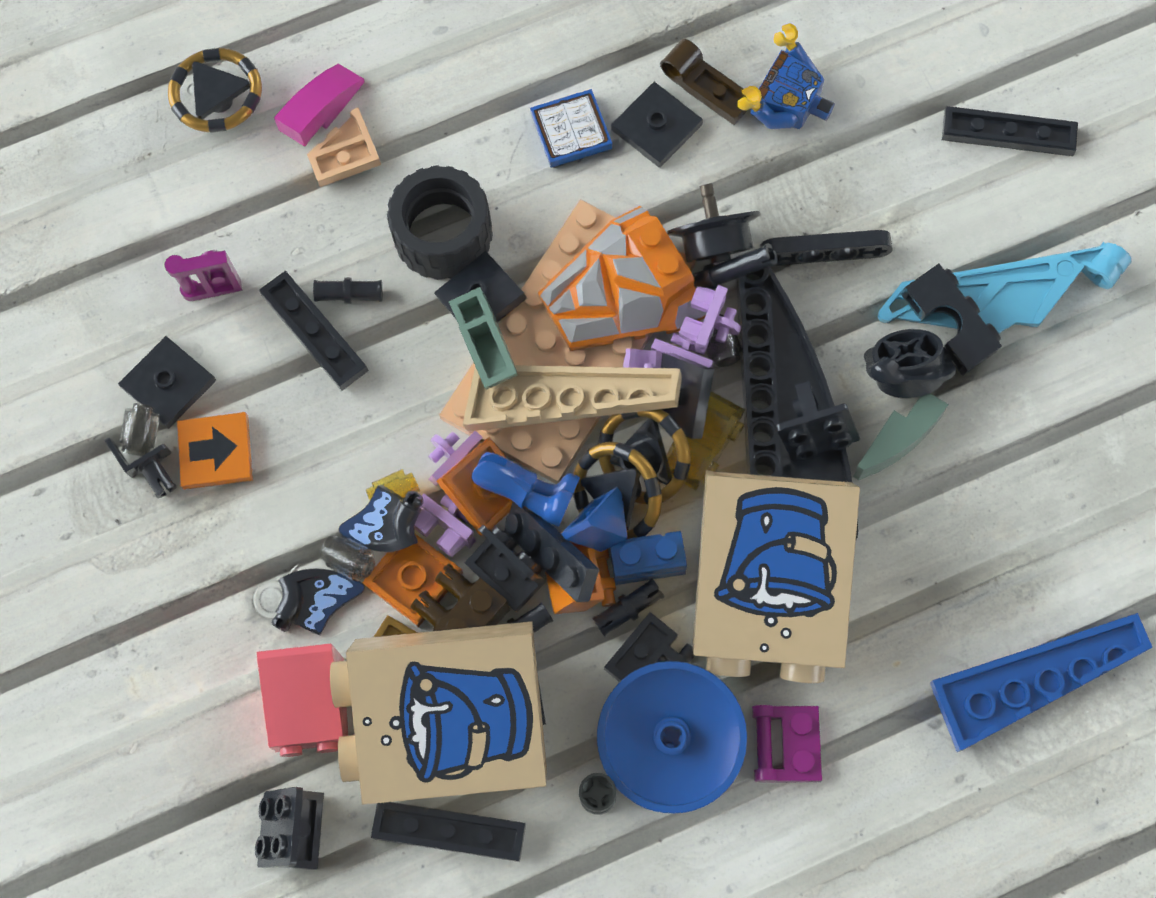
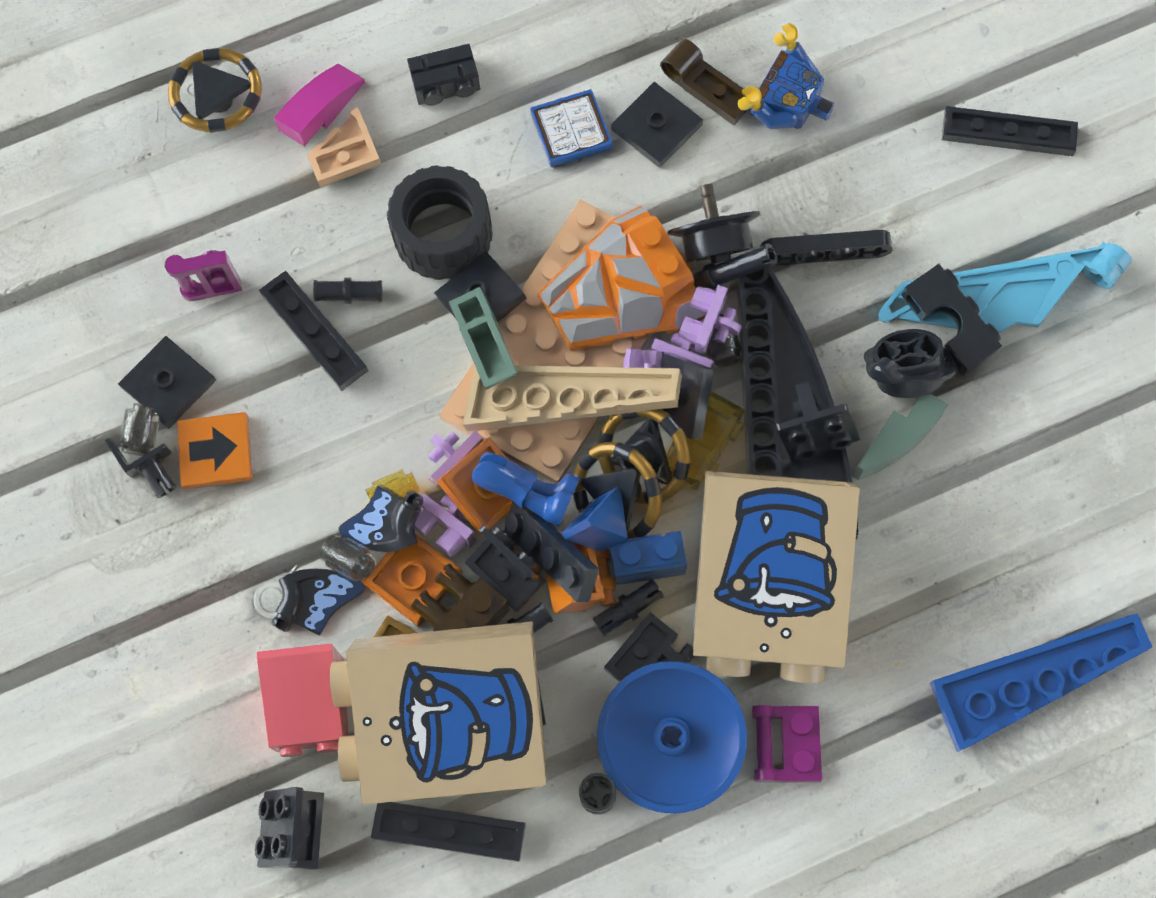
(444, 74): none -> black brick

